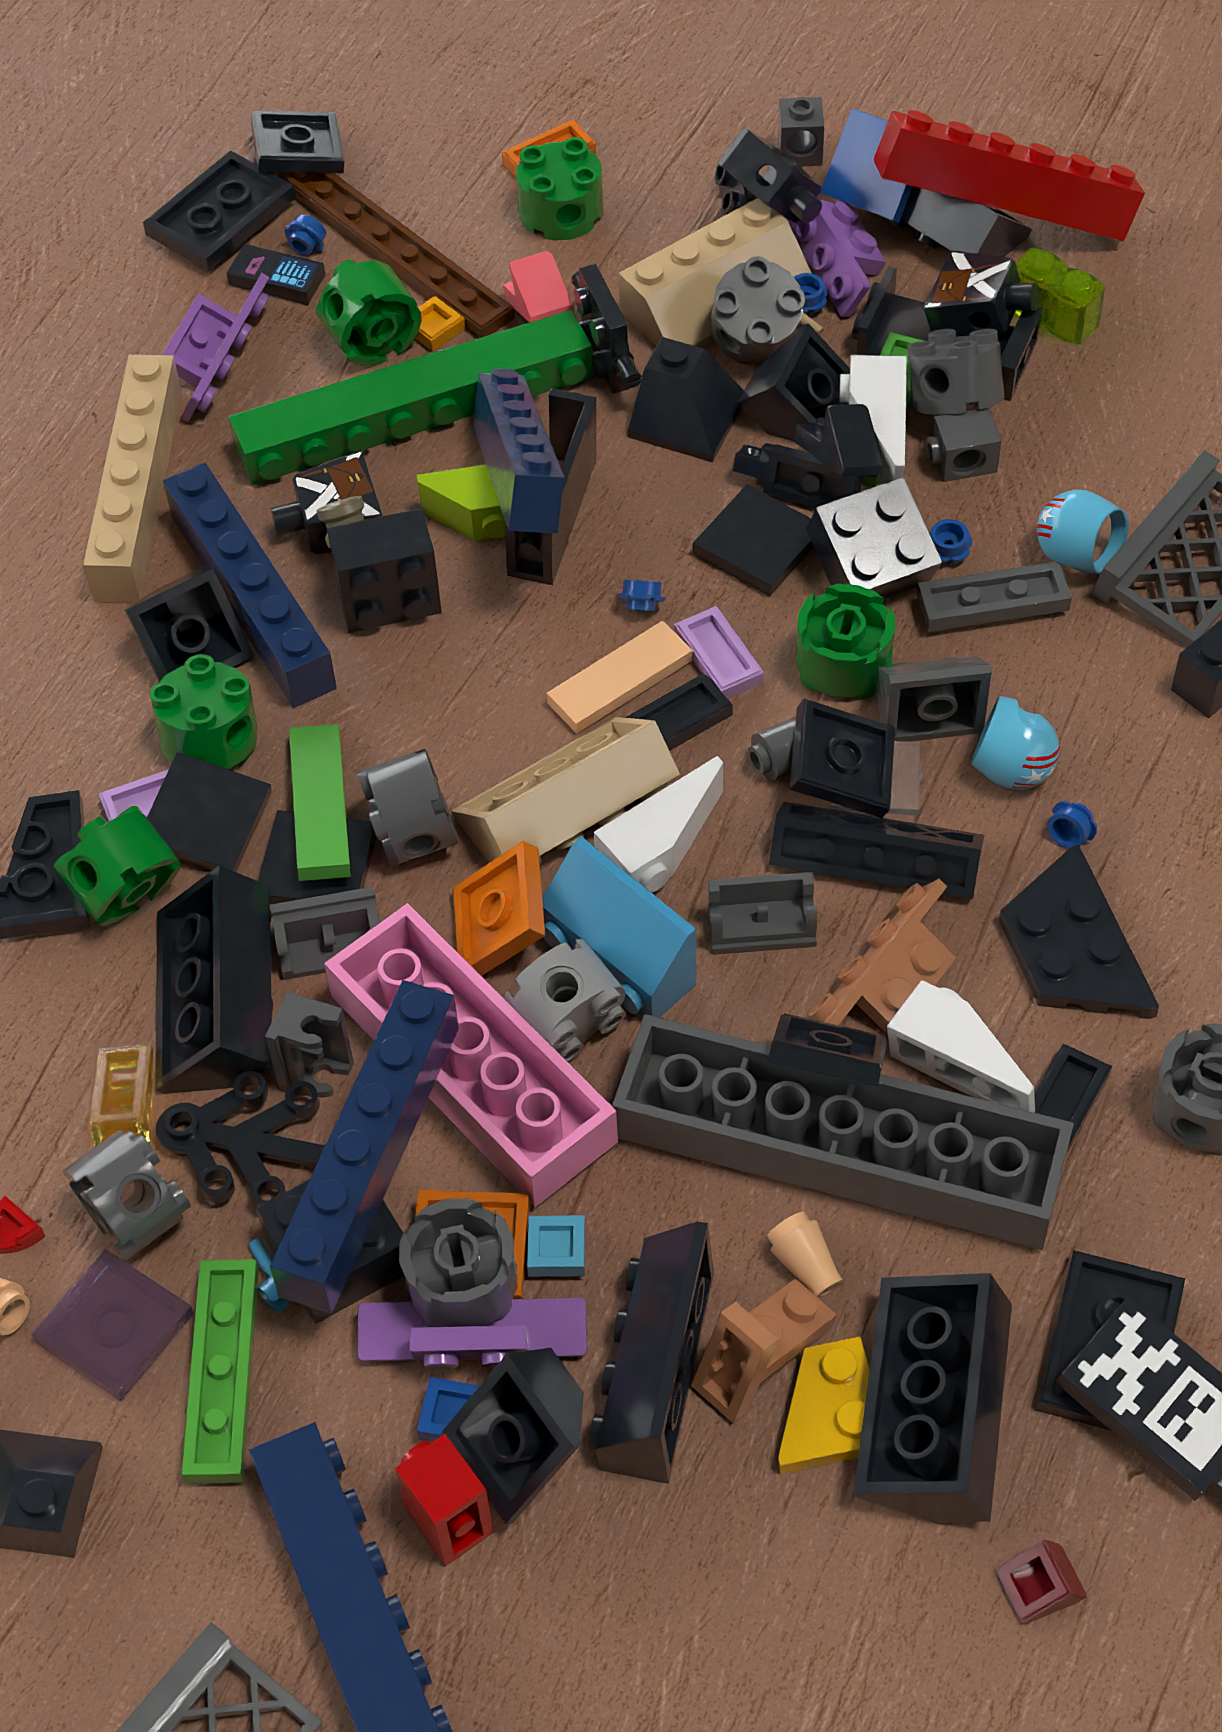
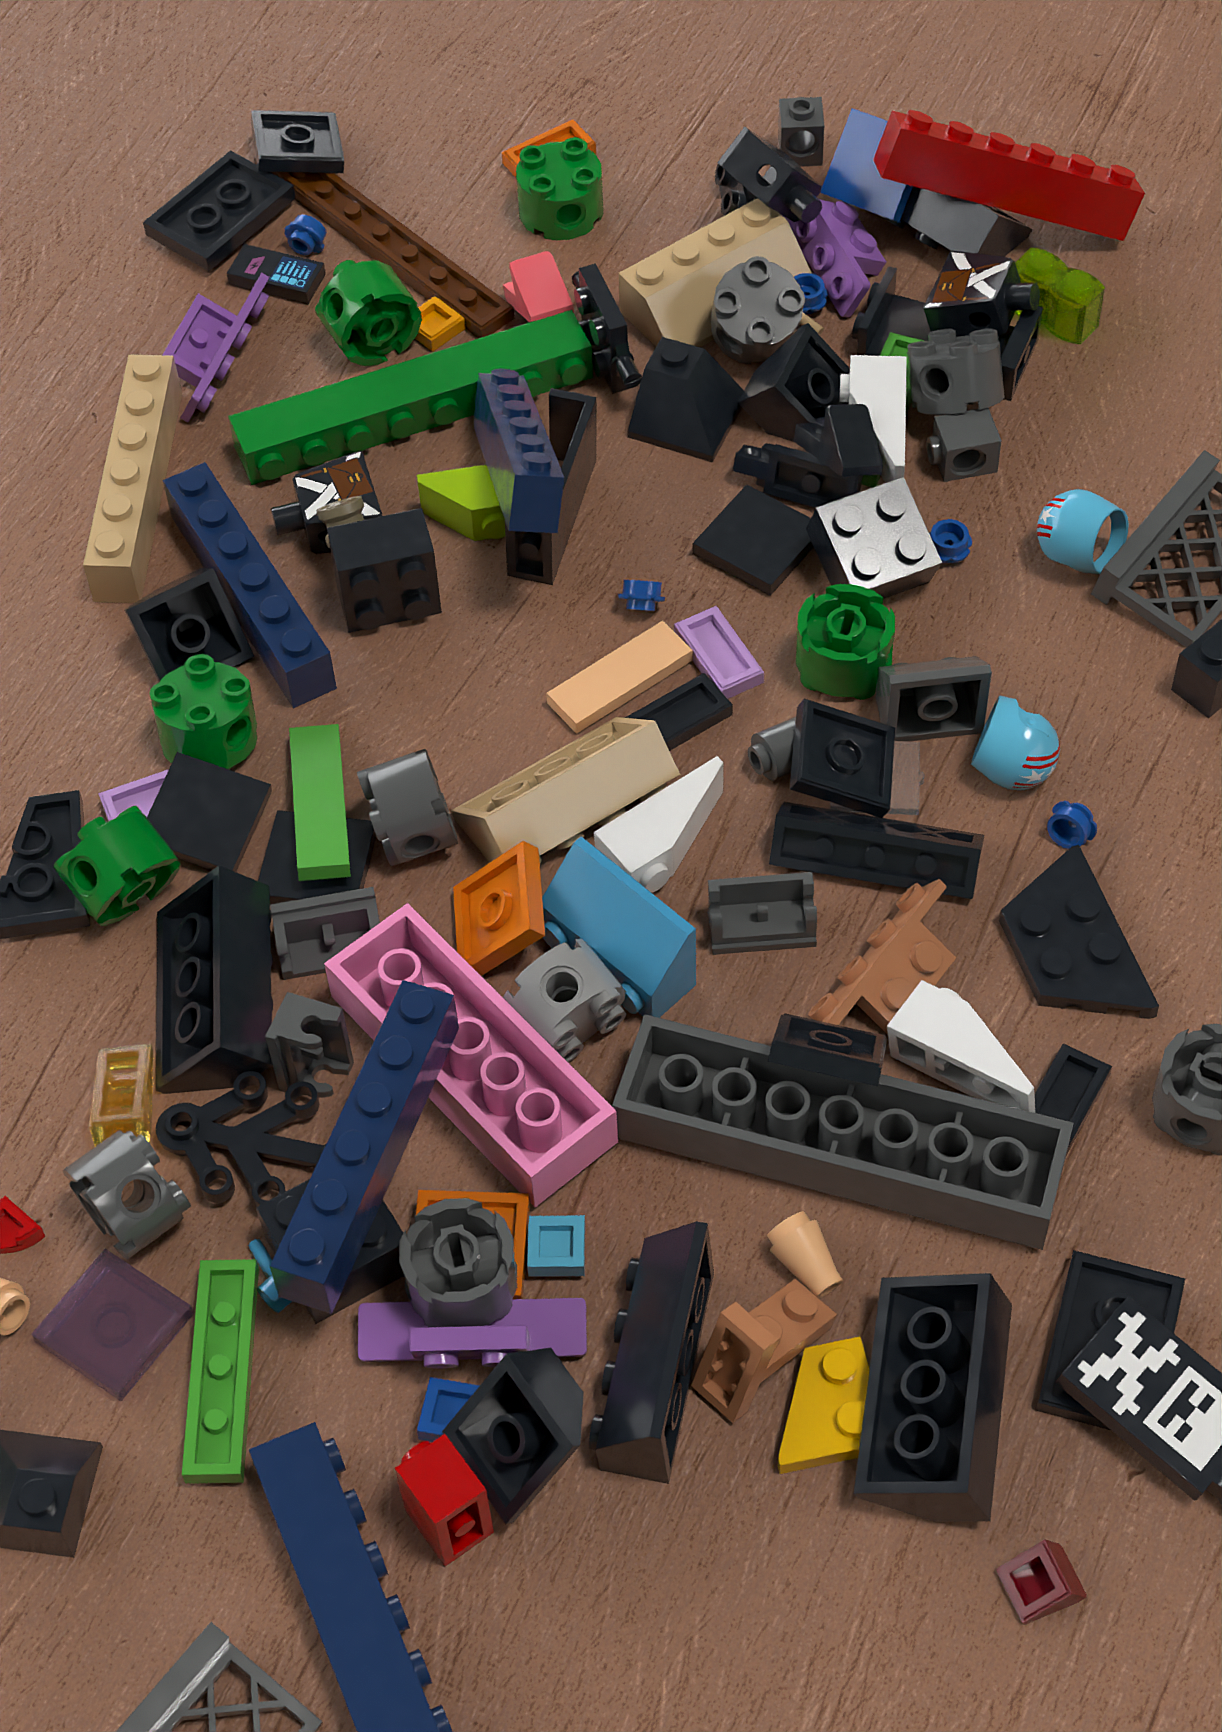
(993, 596): dark grey plate -> none

